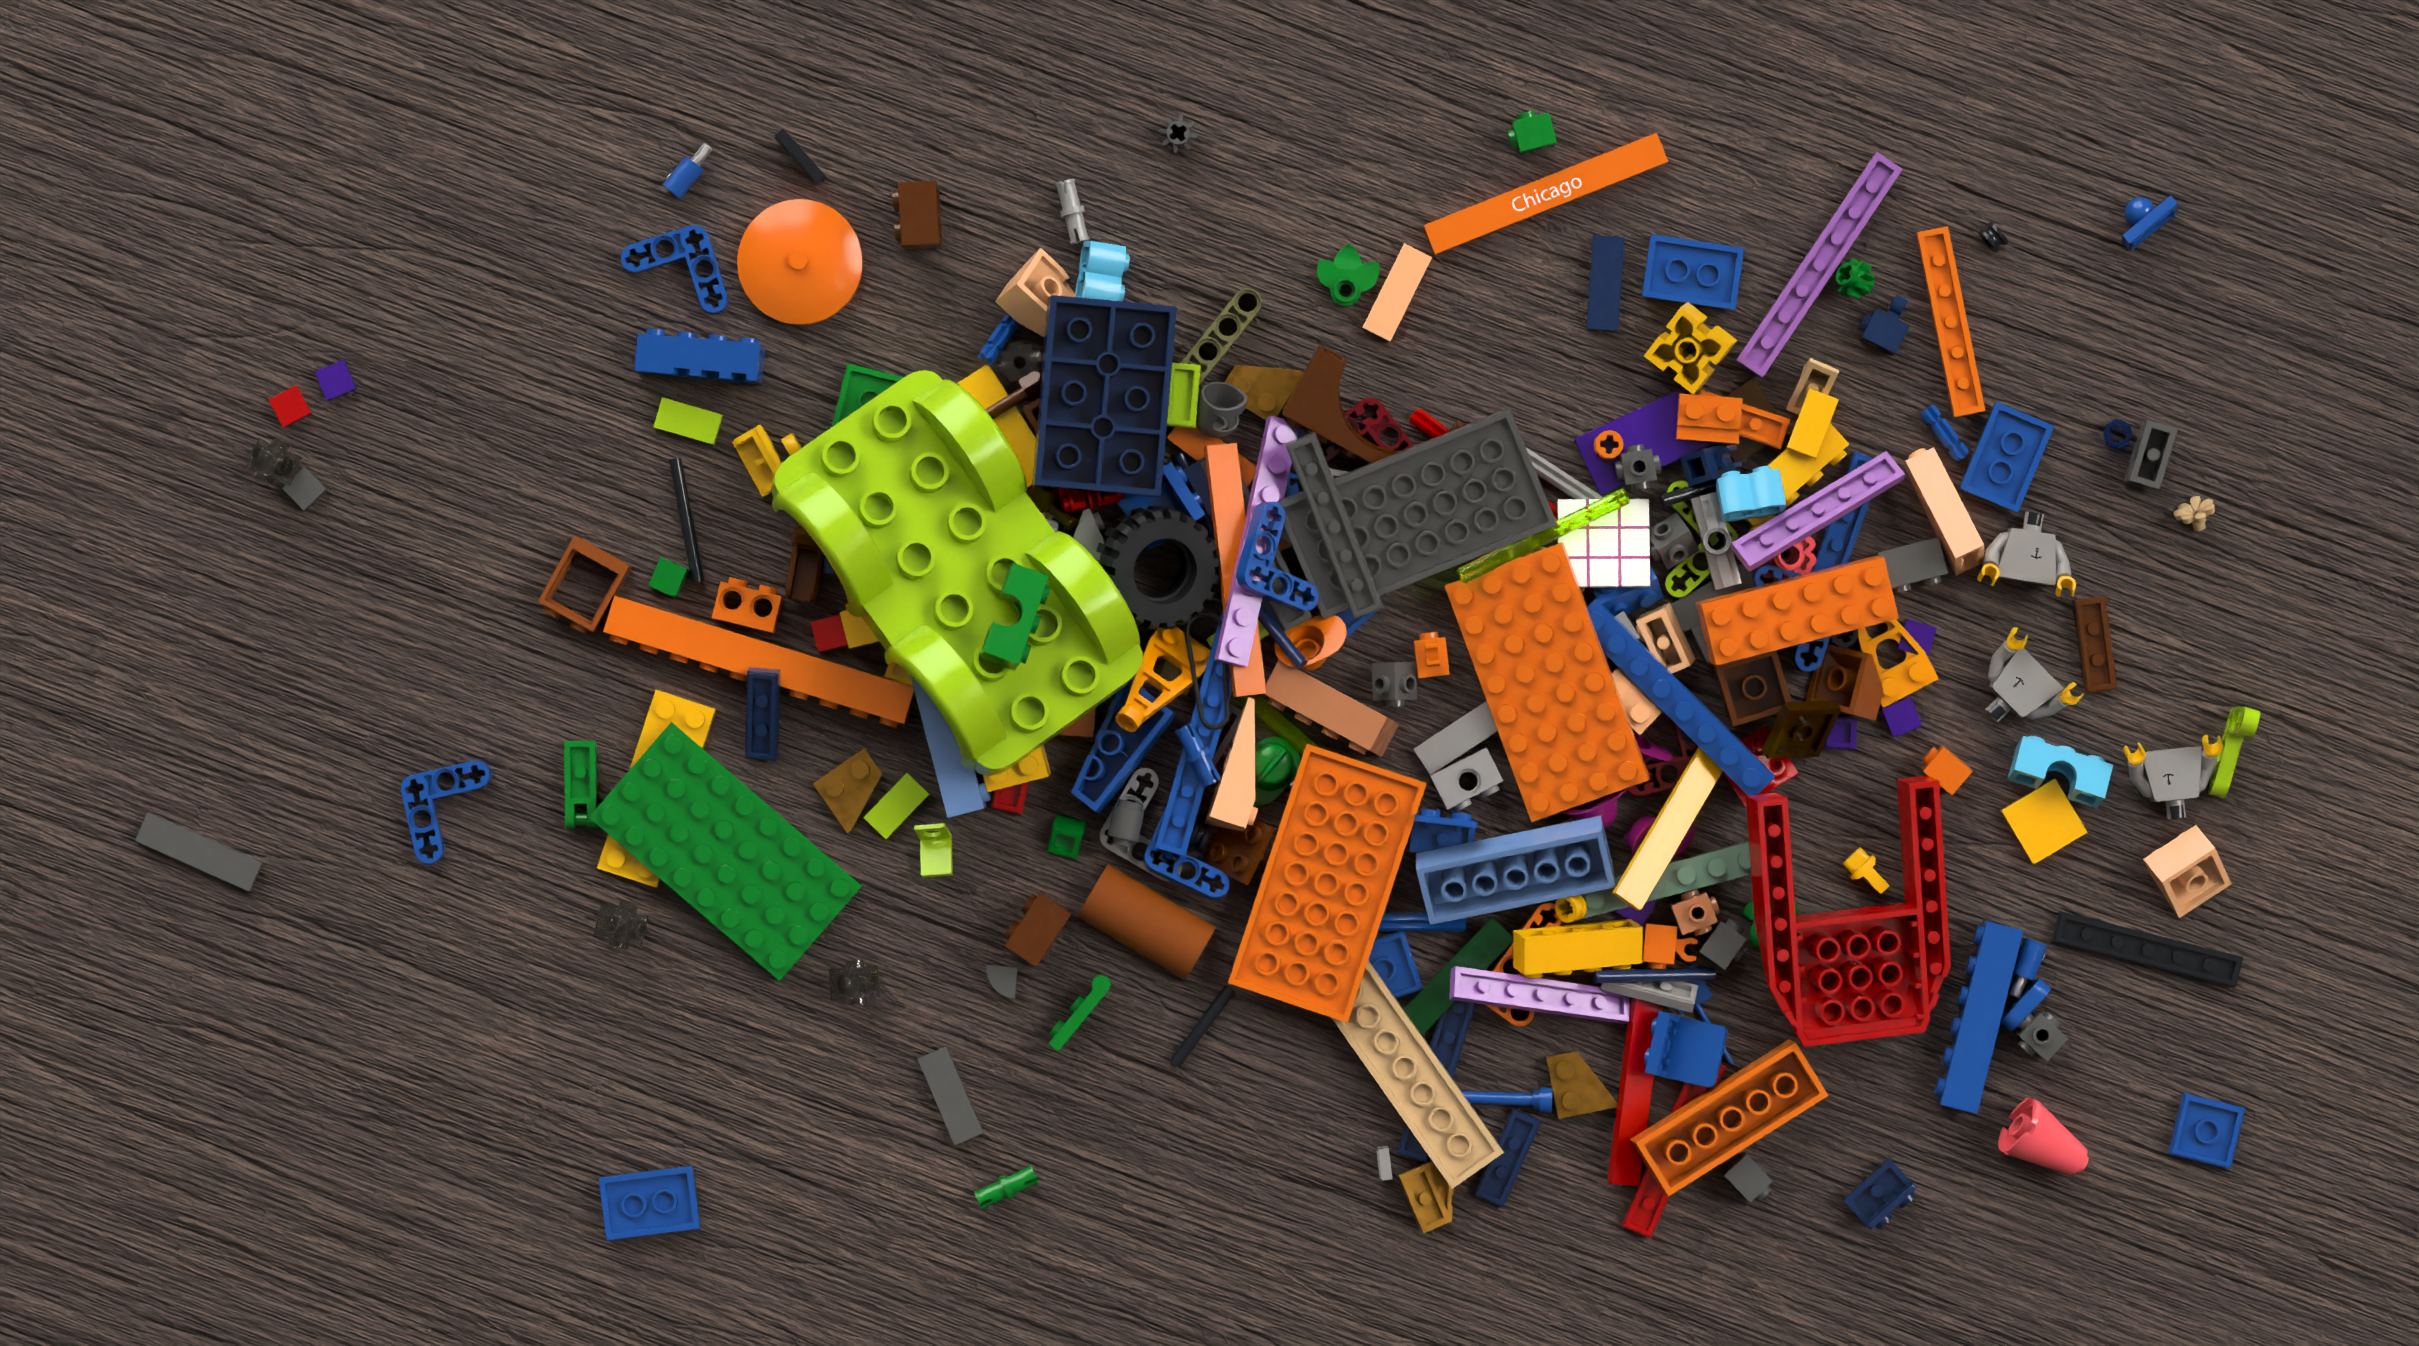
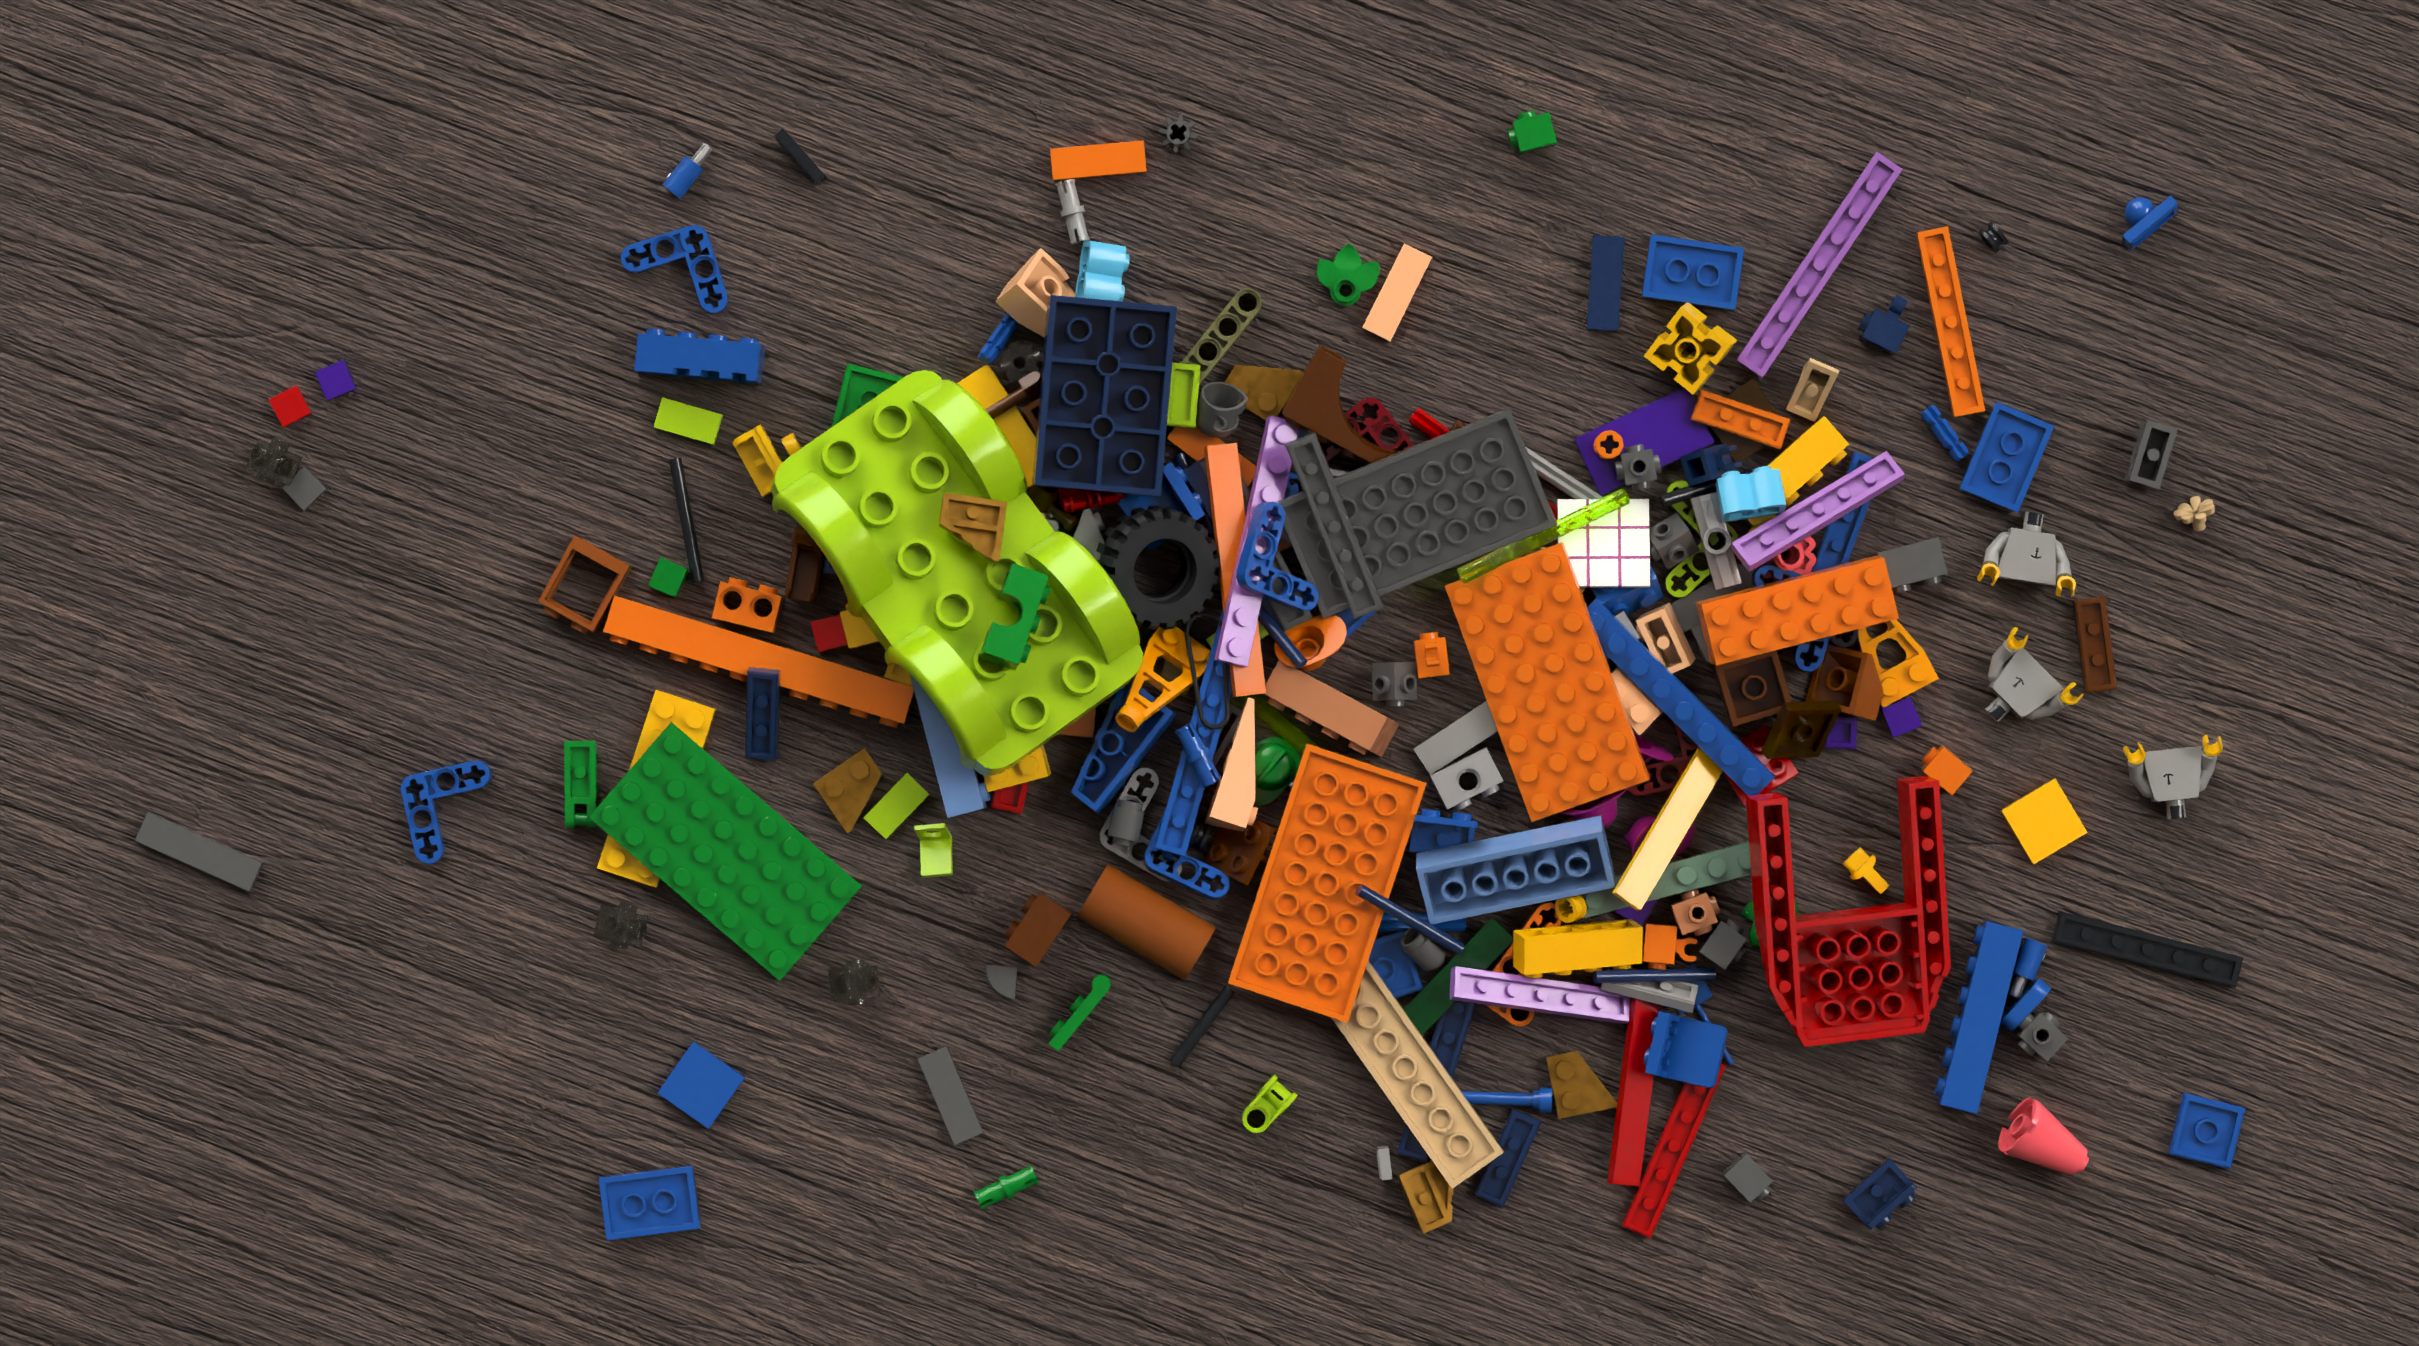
(701, 1085): none -> blue tile
(800, 262): orange dish -> none
(919, 215): reddish brown brick -> none
(975, 522): none -> pearl gold wing
(1066, 836): green slope -> none
(1098, 160): none -> orange tile
(1268, 1104): none -> lime piece
(1409, 919): none -> dark blue bar
(1423, 950): none -> dark grey brick
(1545, 193): orange tile -> none
(1709, 418): orange plate -> none
(1729, 1117): orange brick -> none
(1812, 423): yellow tile -> none
(1855, 278): green gear -> none
(1921, 633): dark purple tile -> none
(1945, 510): light nougat slope -> none
(2086, 774): medium azure arch -> none
(2107, 433): clear blue bush -> none
(2187, 871): light nougat slope -> none
(2240, 724): lime beam -> none

